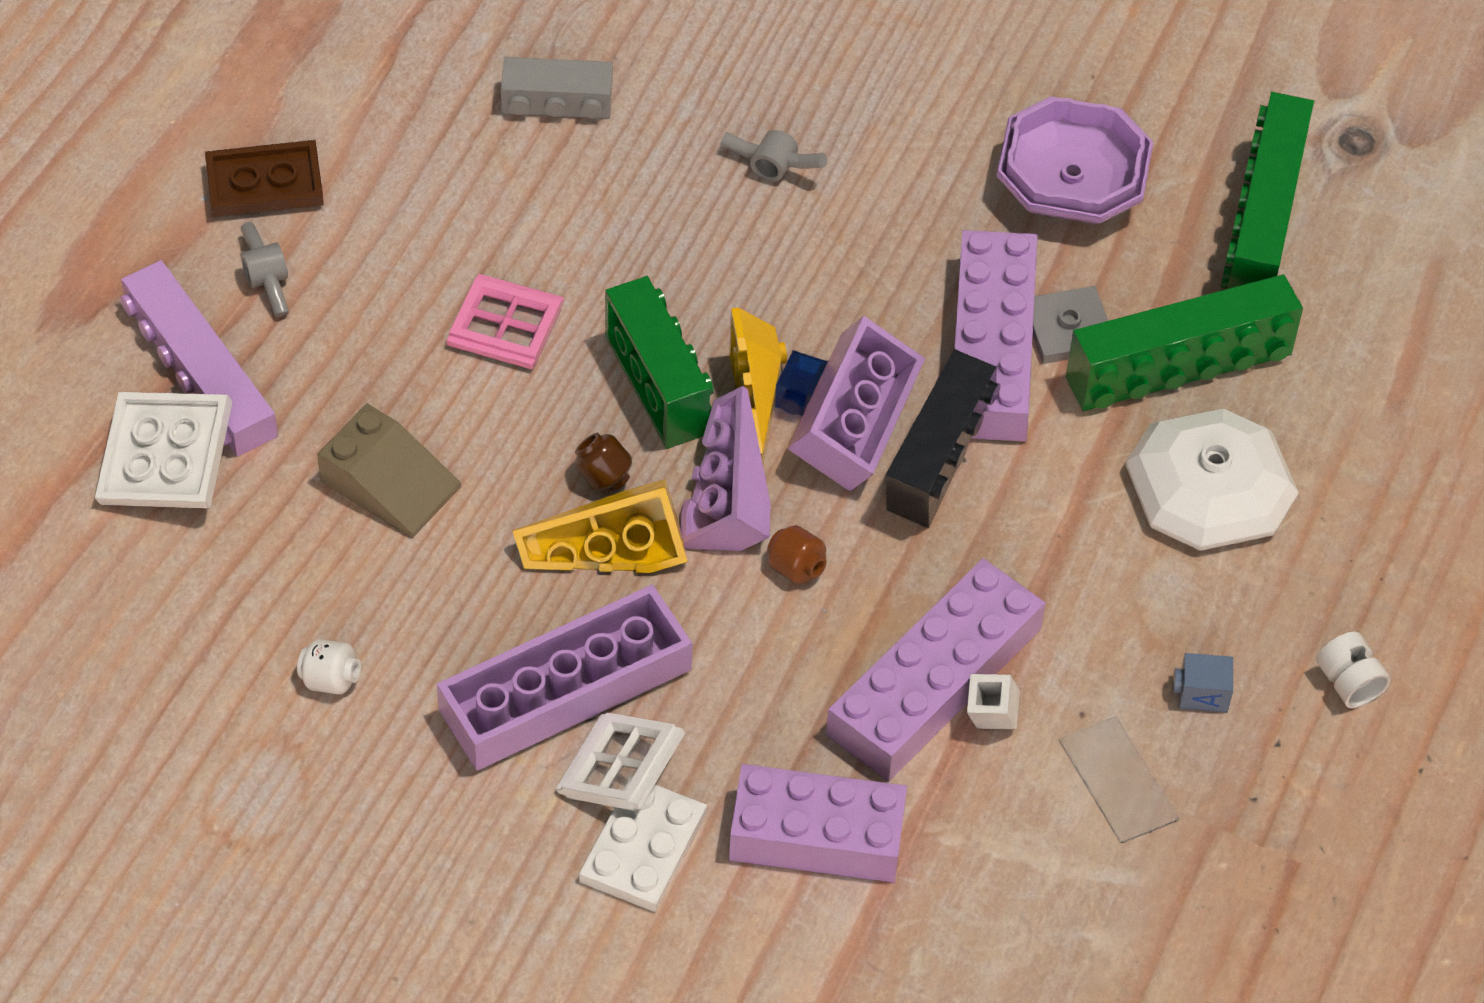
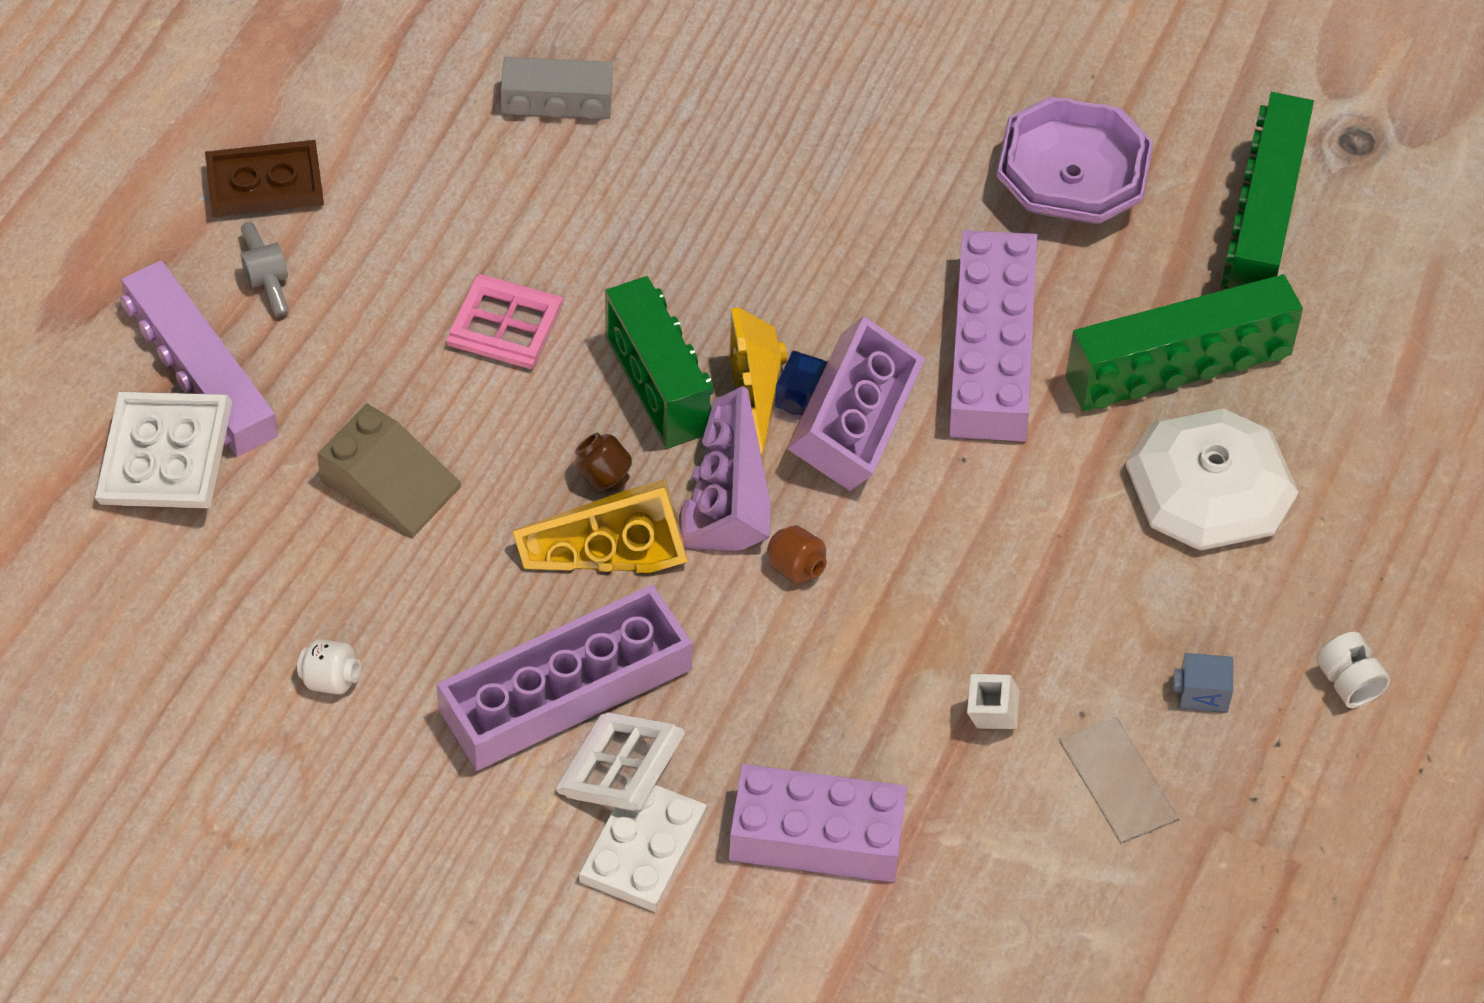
(774, 154): light grey piece -> none
(928, 671): lavender brick -> none
(940, 438): black wedge -> none
(1059, 315): light grey plate -> none

